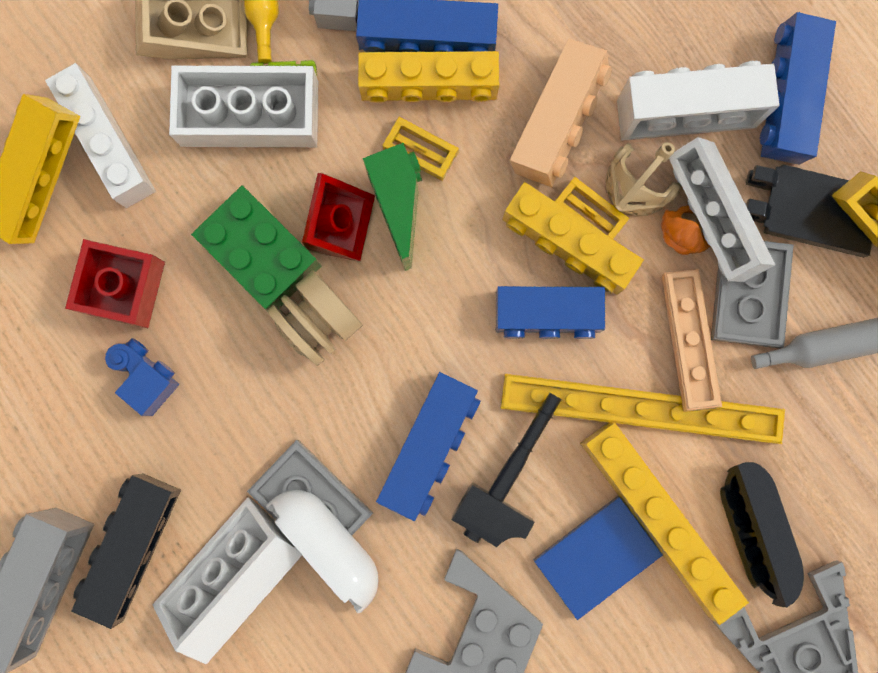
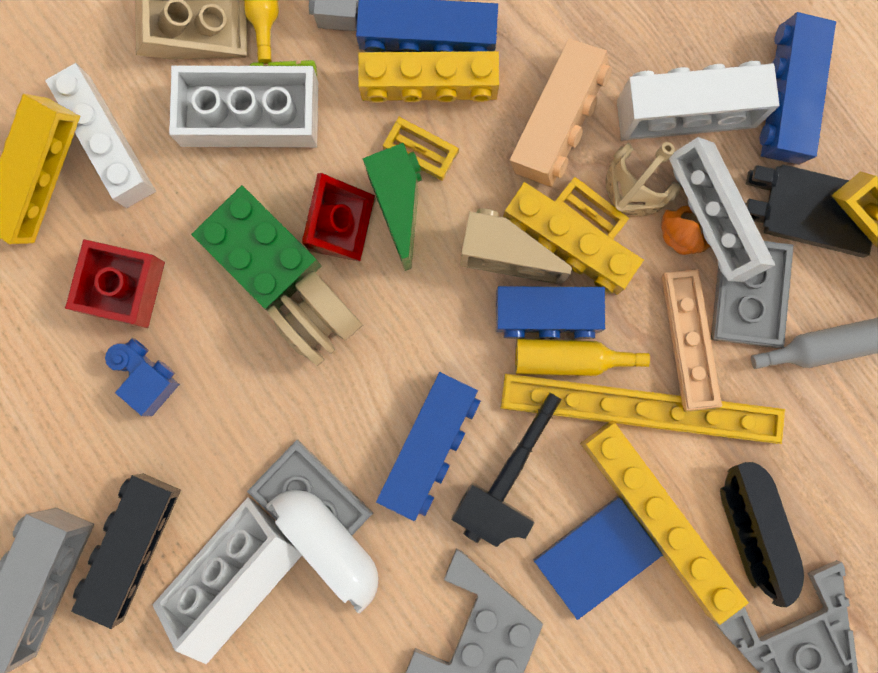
(504, 248): none -> tan slope
(571, 357): none -> yellow piece

